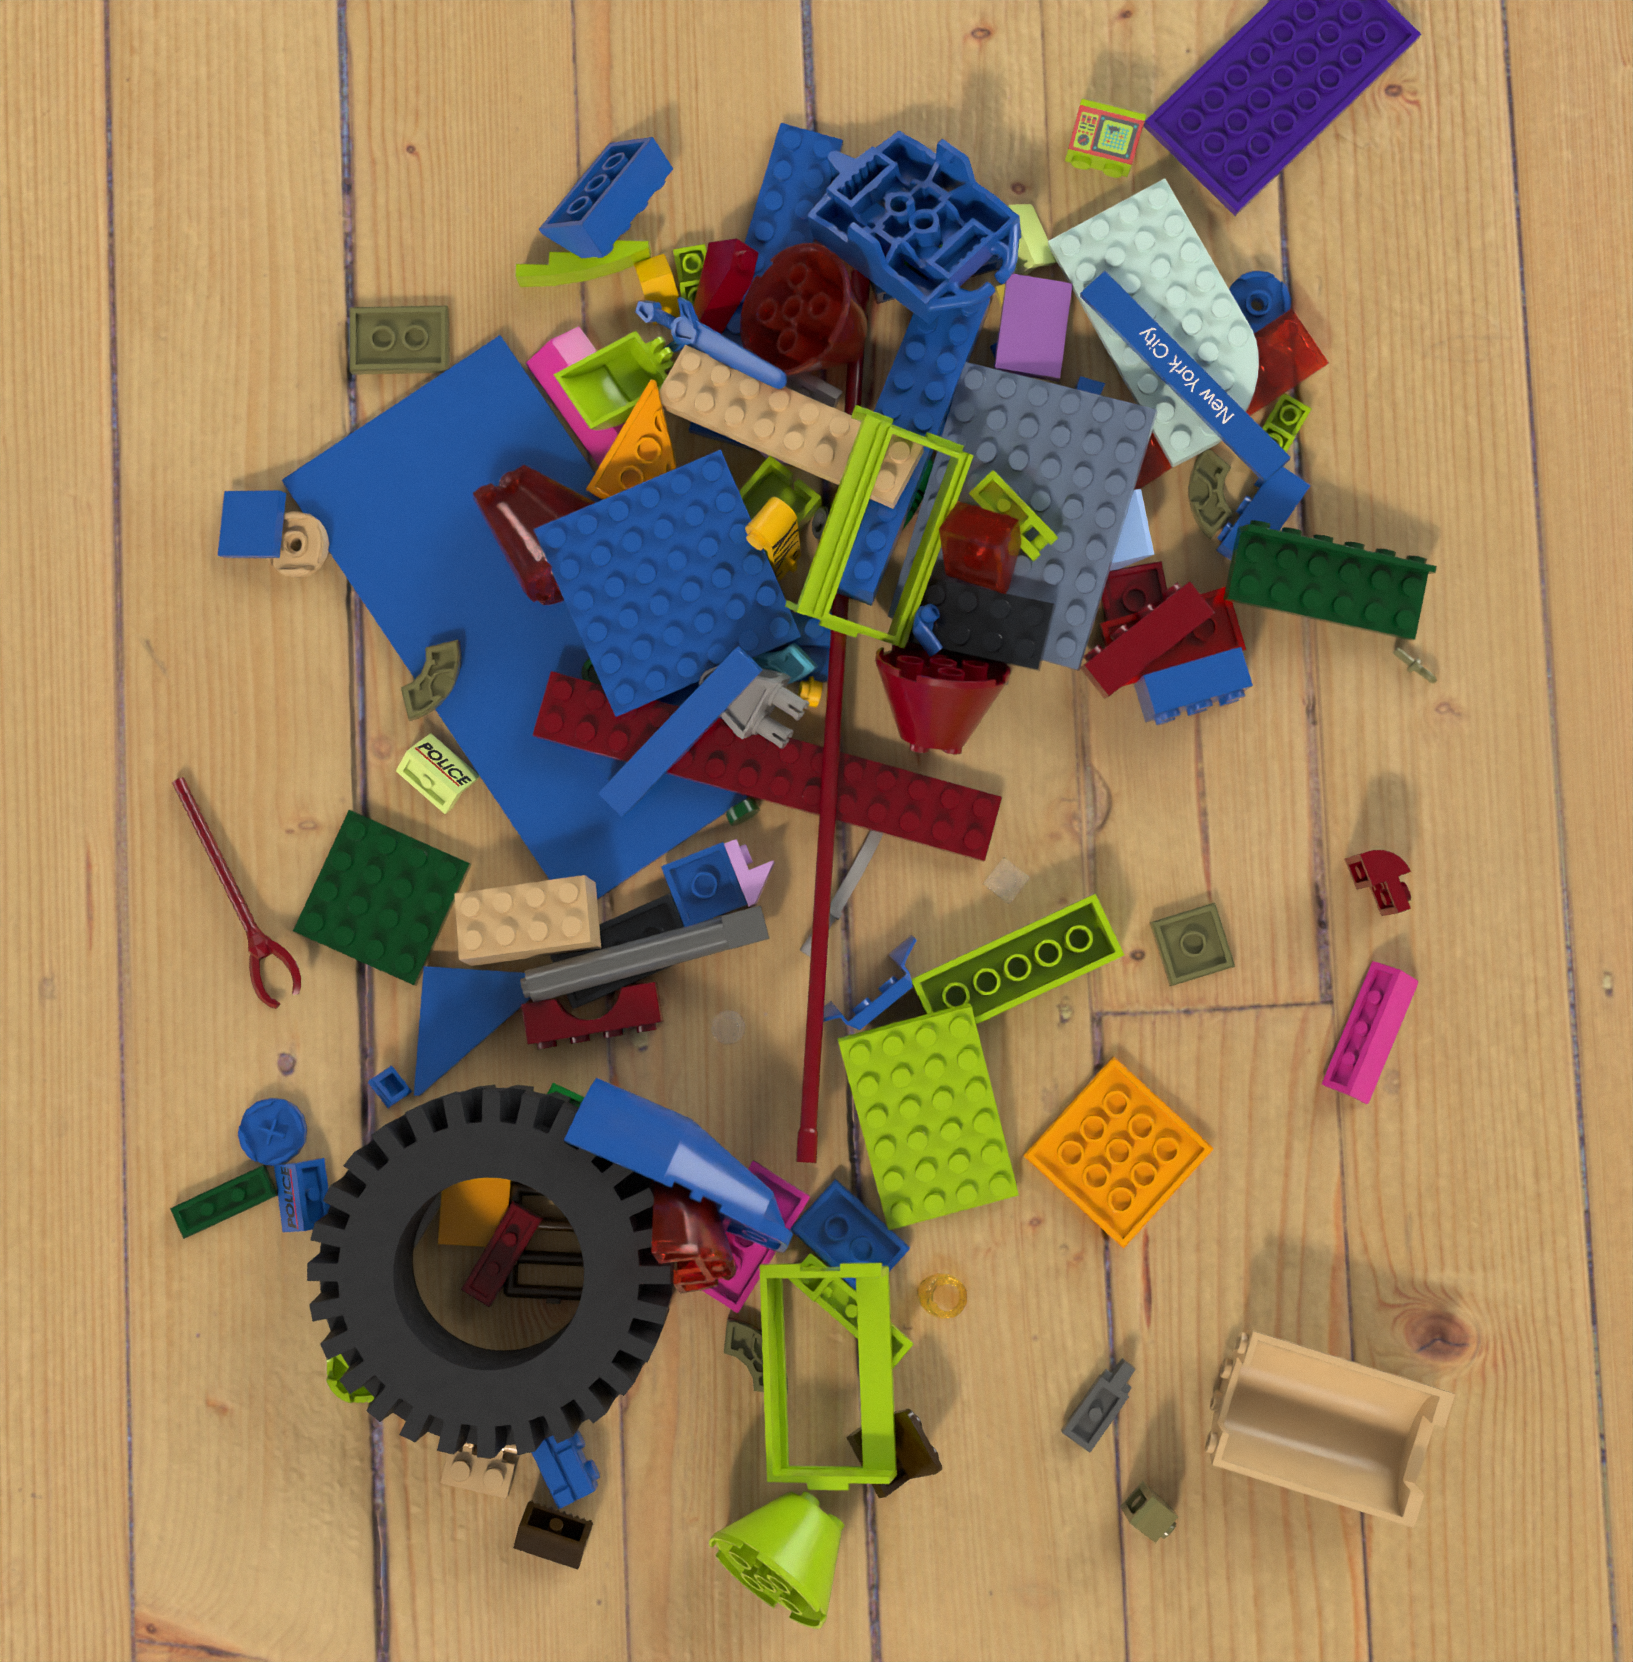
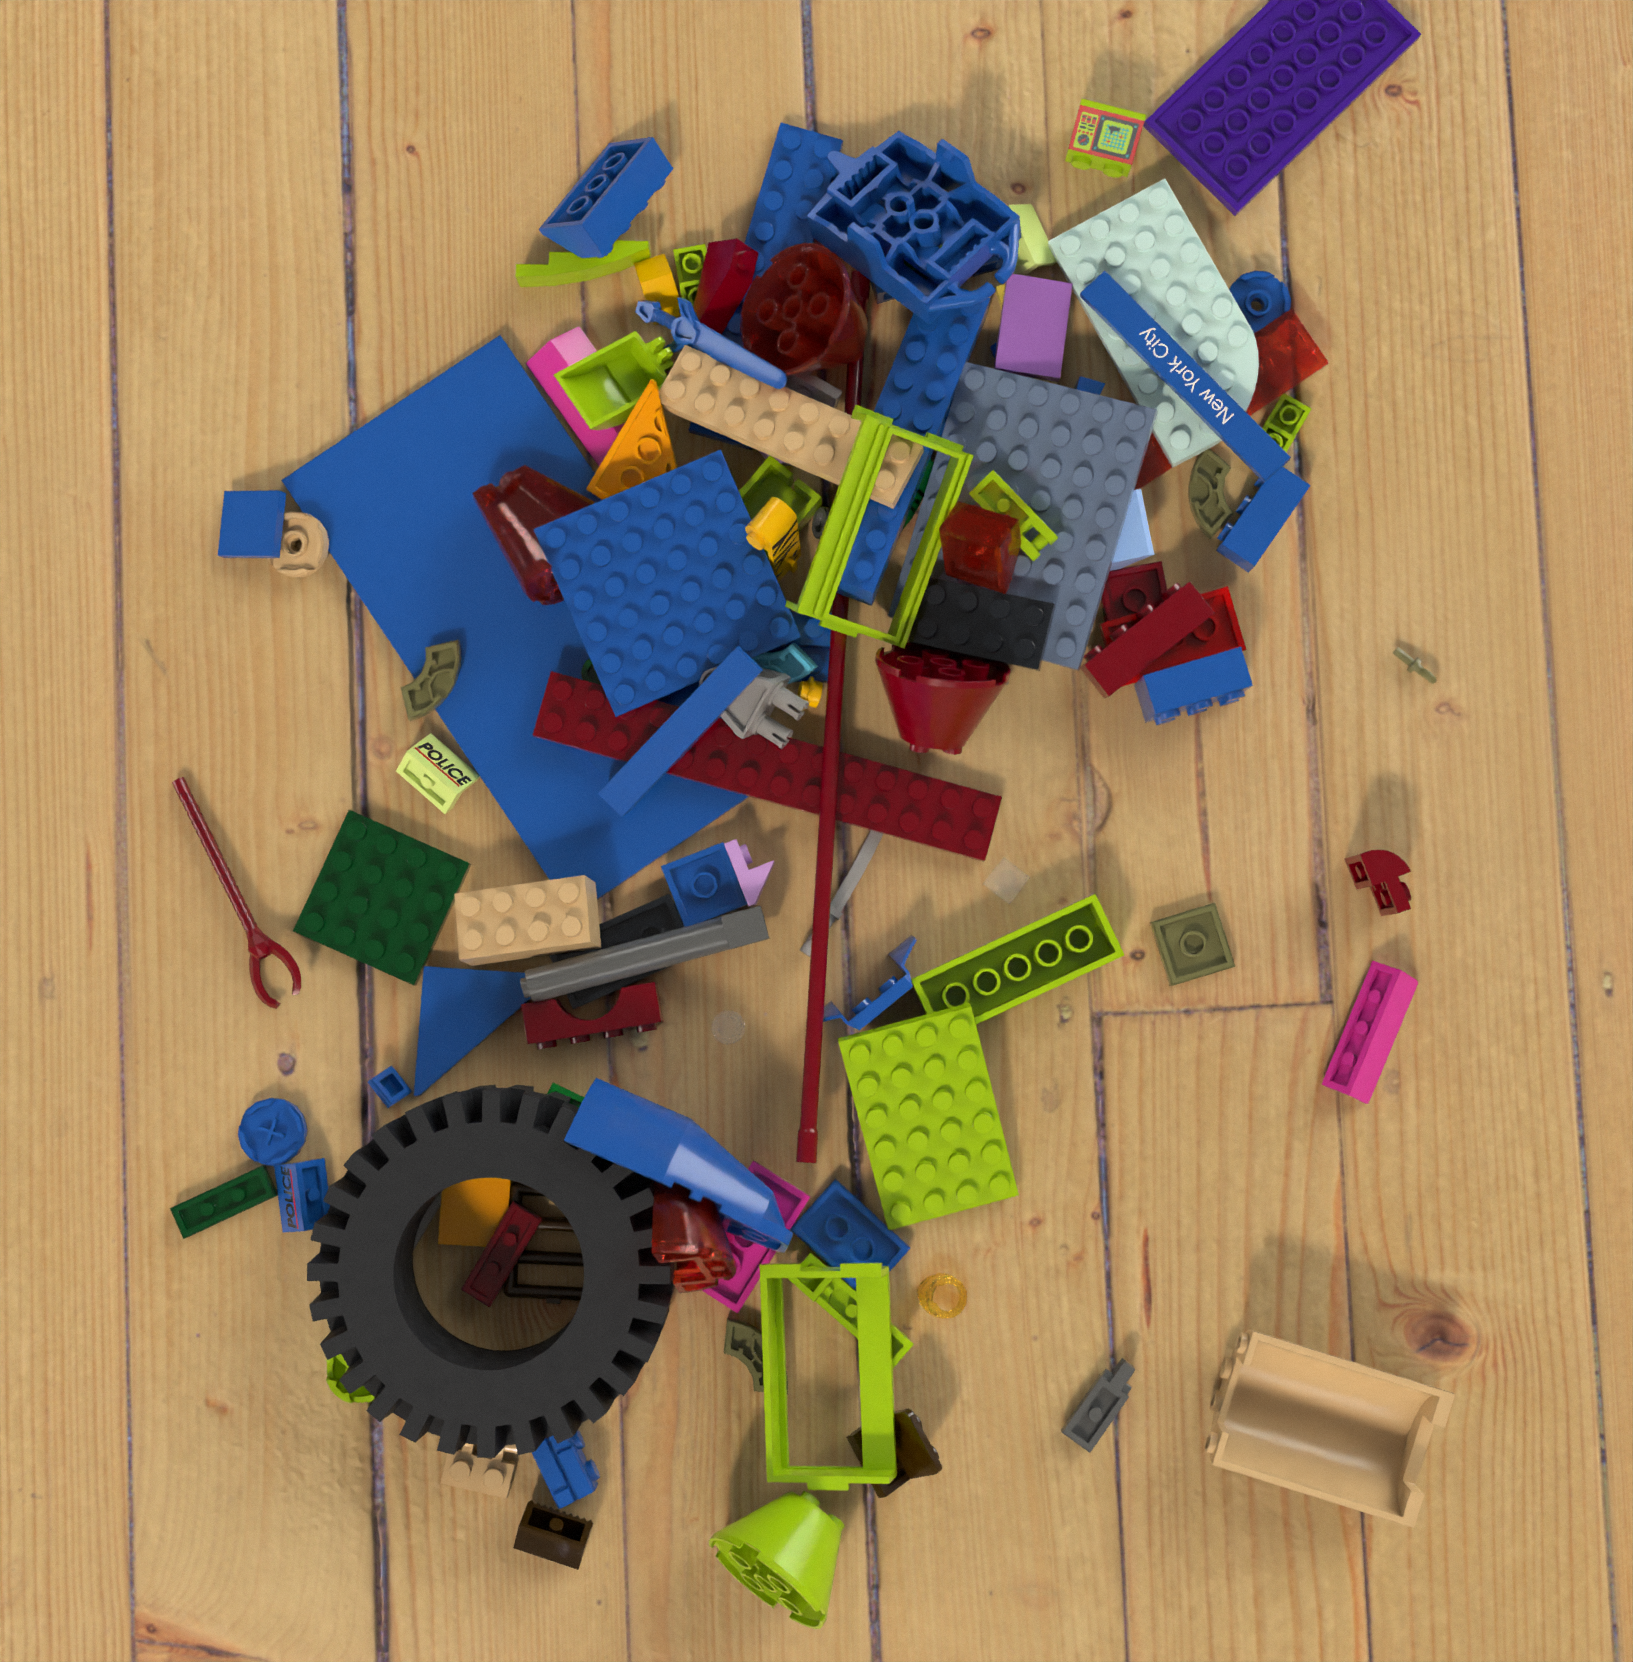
(399, 340): olive tile -> none
(742, 811): dark green tile -> none
(923, 627): blue arm -> none
(1118, 1152): light orange tile -> none
(1149, 1513): olive slope -> none
(1327, 580): dark green bracket -> none

